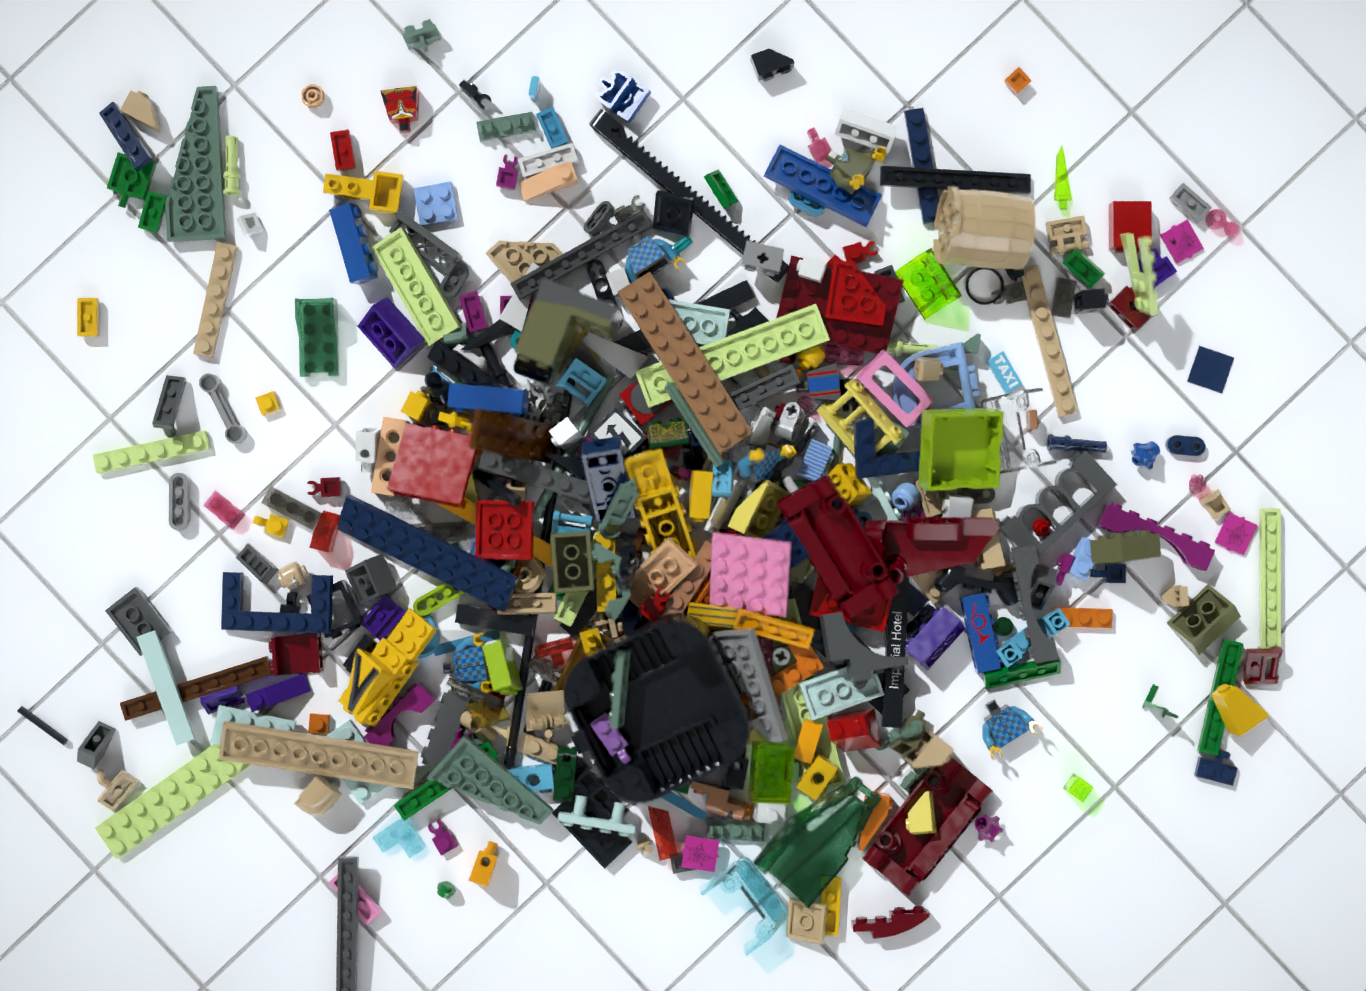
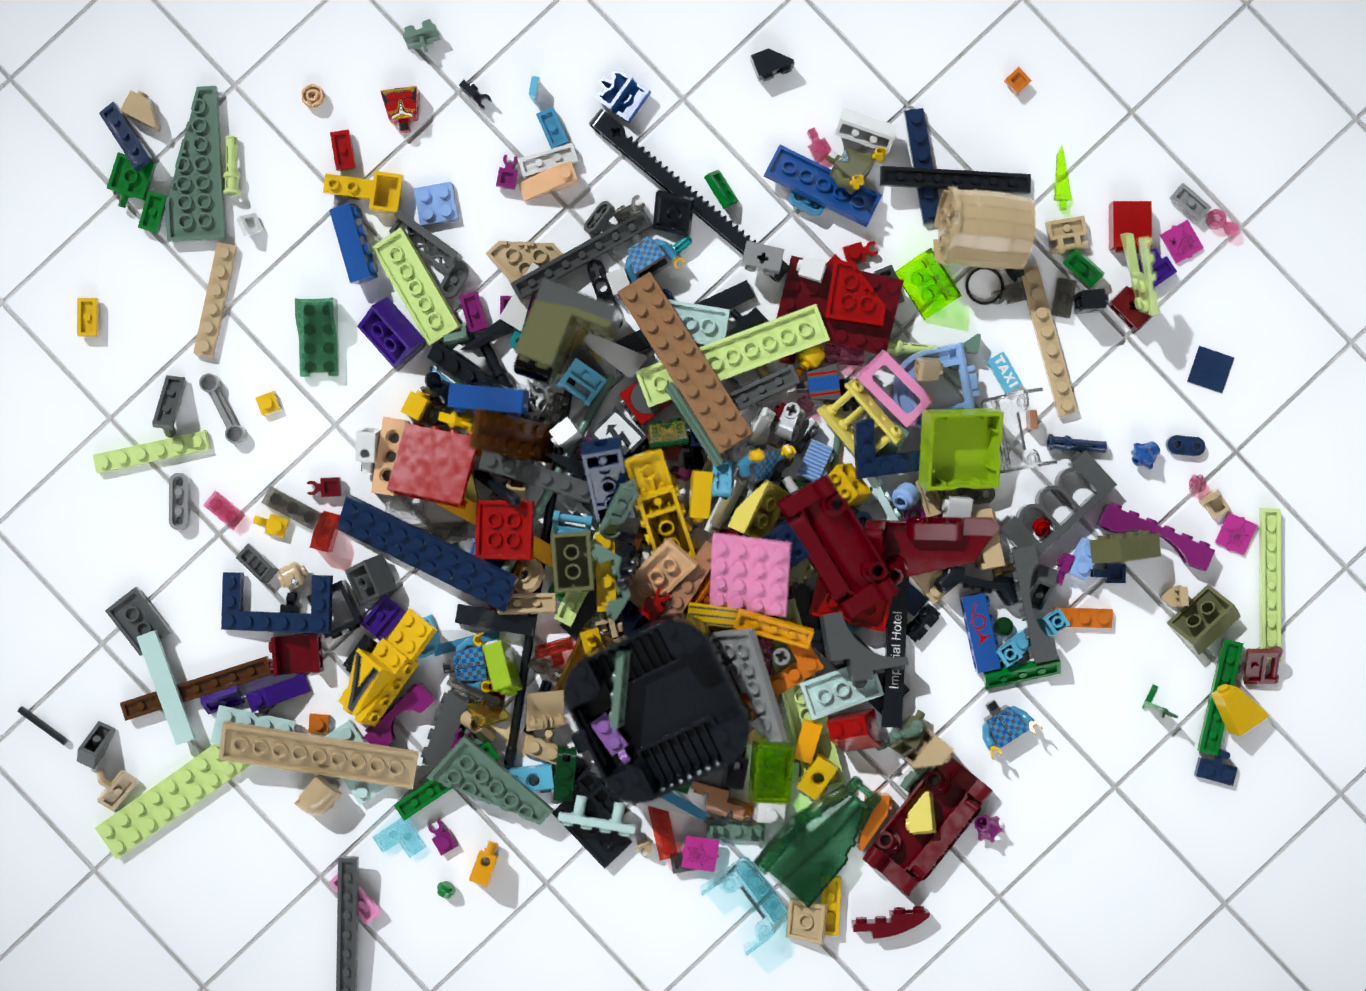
(433, 602): lime plate -> none
(506, 126): sand green plate -> none
(934, 638): dark purple slope -> none
(1078, 787): clear neon green brick -> none

